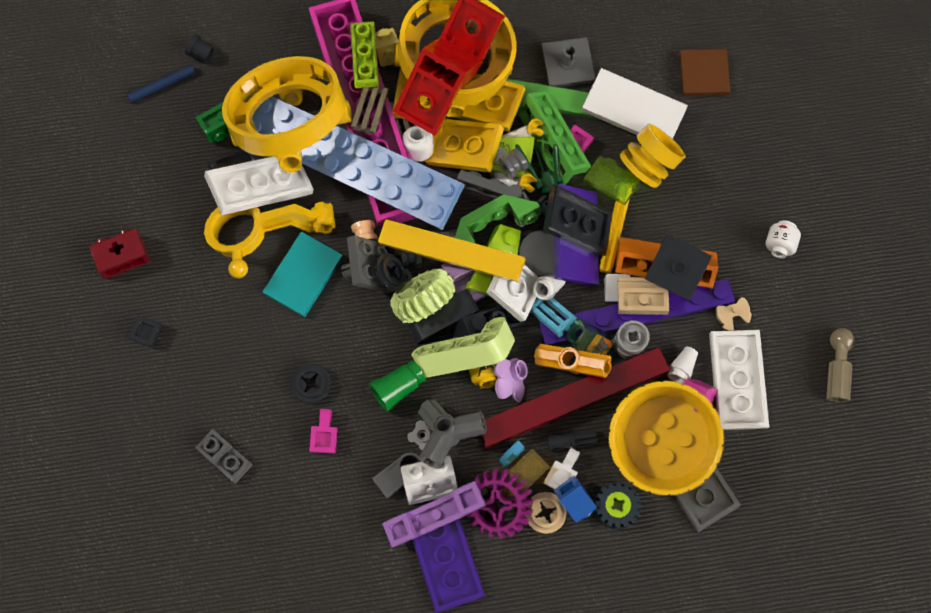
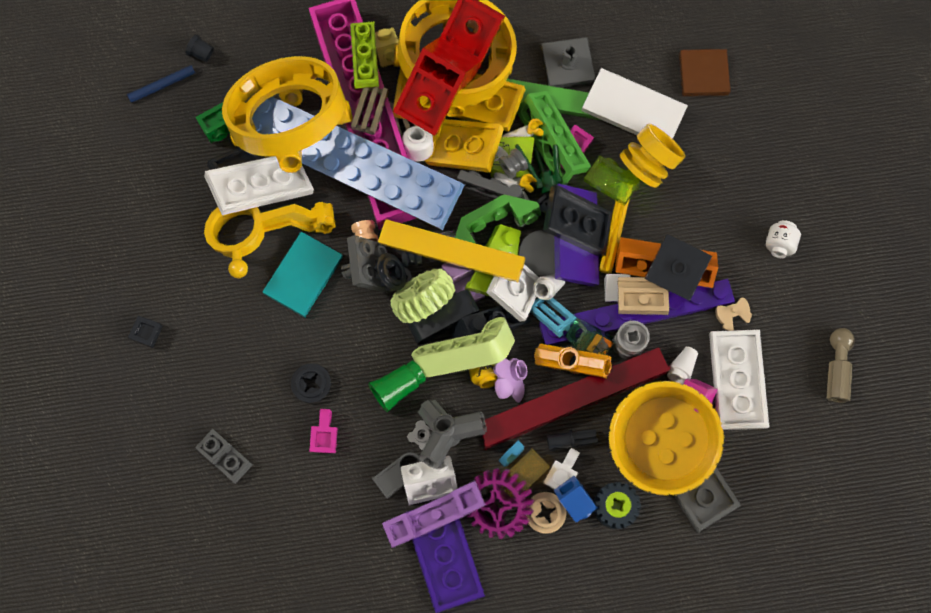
(132, 254): dark red brick -> none

